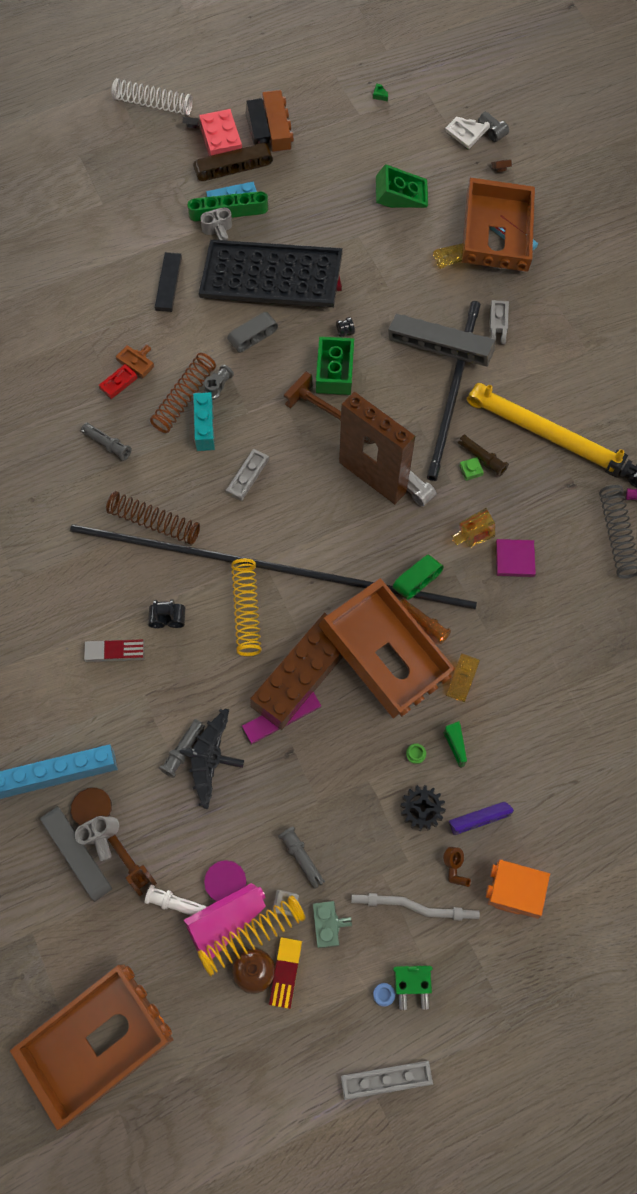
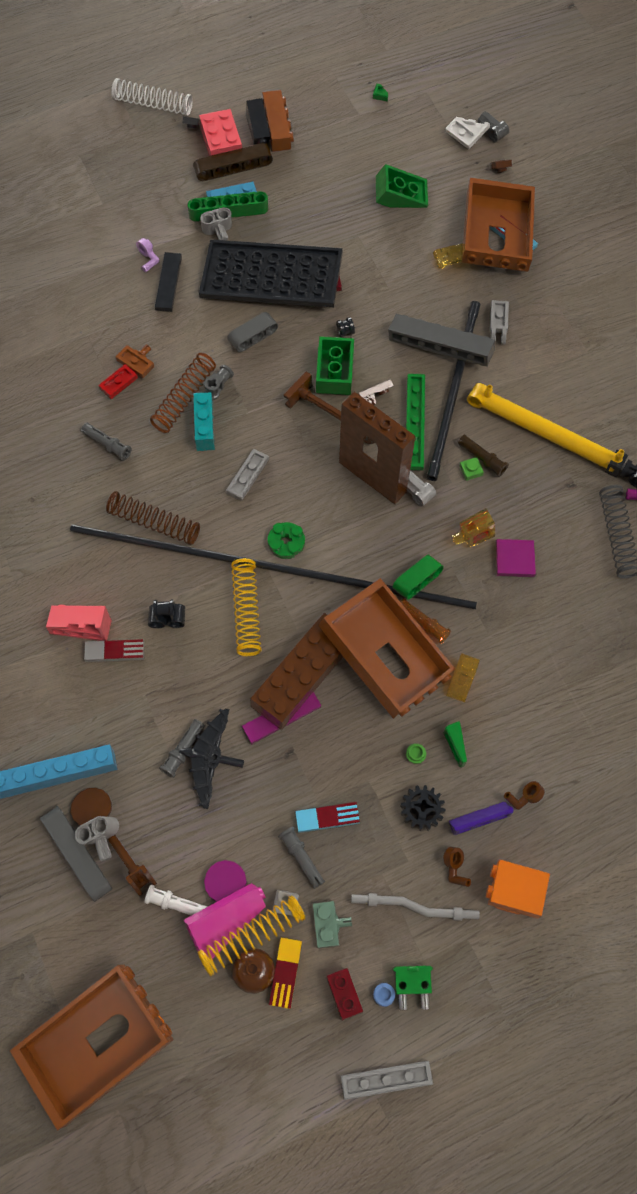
(79, 622): none -> coral wedge
(145, 248): none -> lavender plate
(293, 547): none -> green plate
(327, 817): none -> tile
(344, 994): none -> dark red brick
(380, 388): none -> hinge
(416, 417): none -> green plate
(532, 793): none -> reddish brown plate

